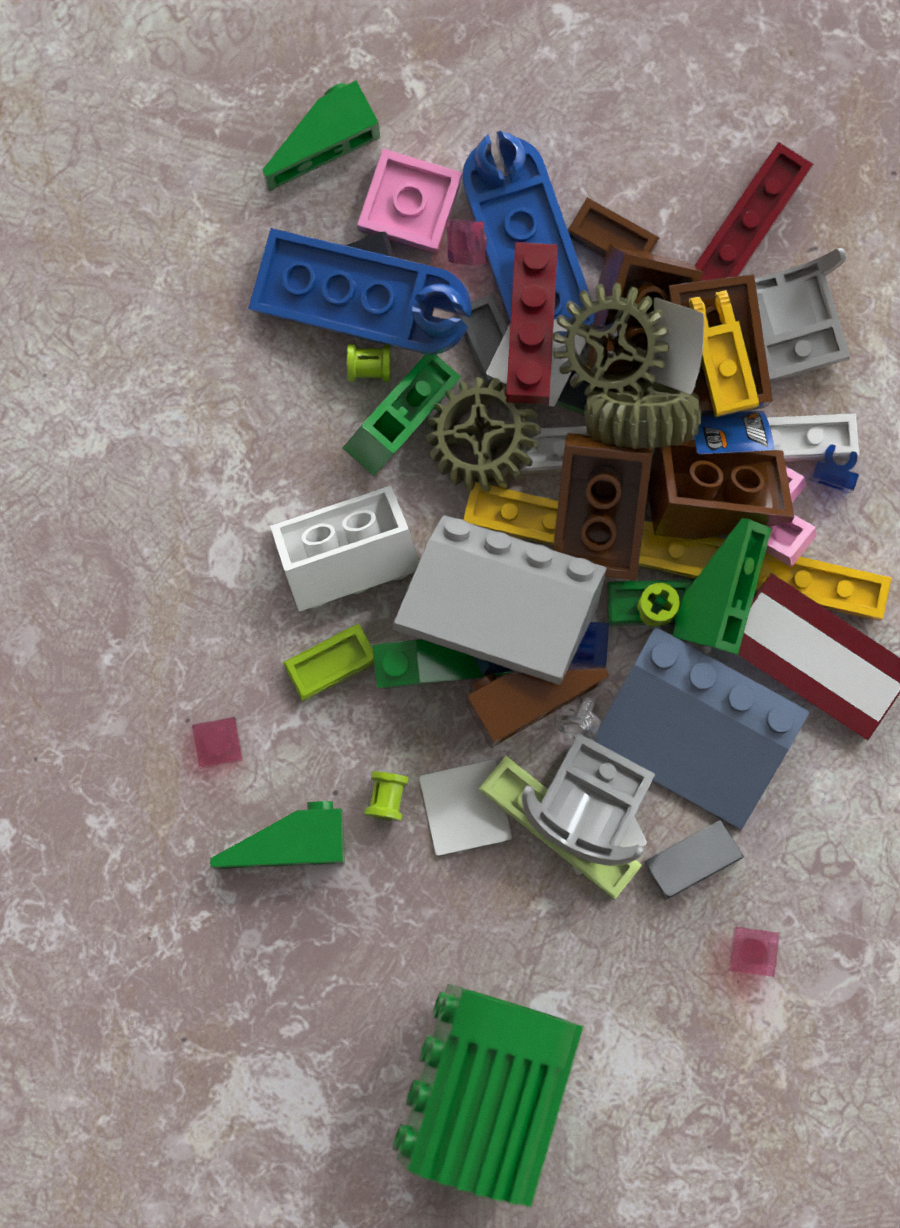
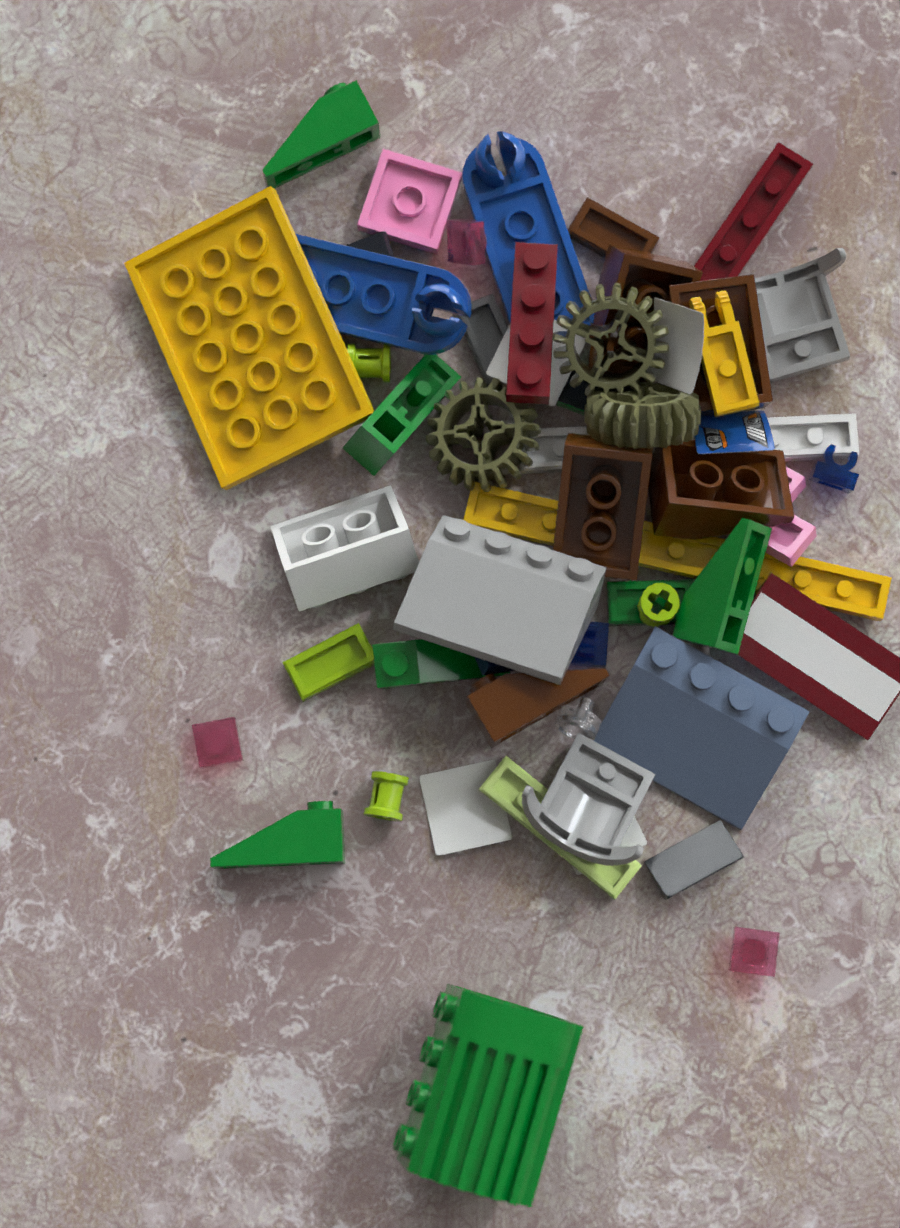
(249, 338): none -> yellow plate

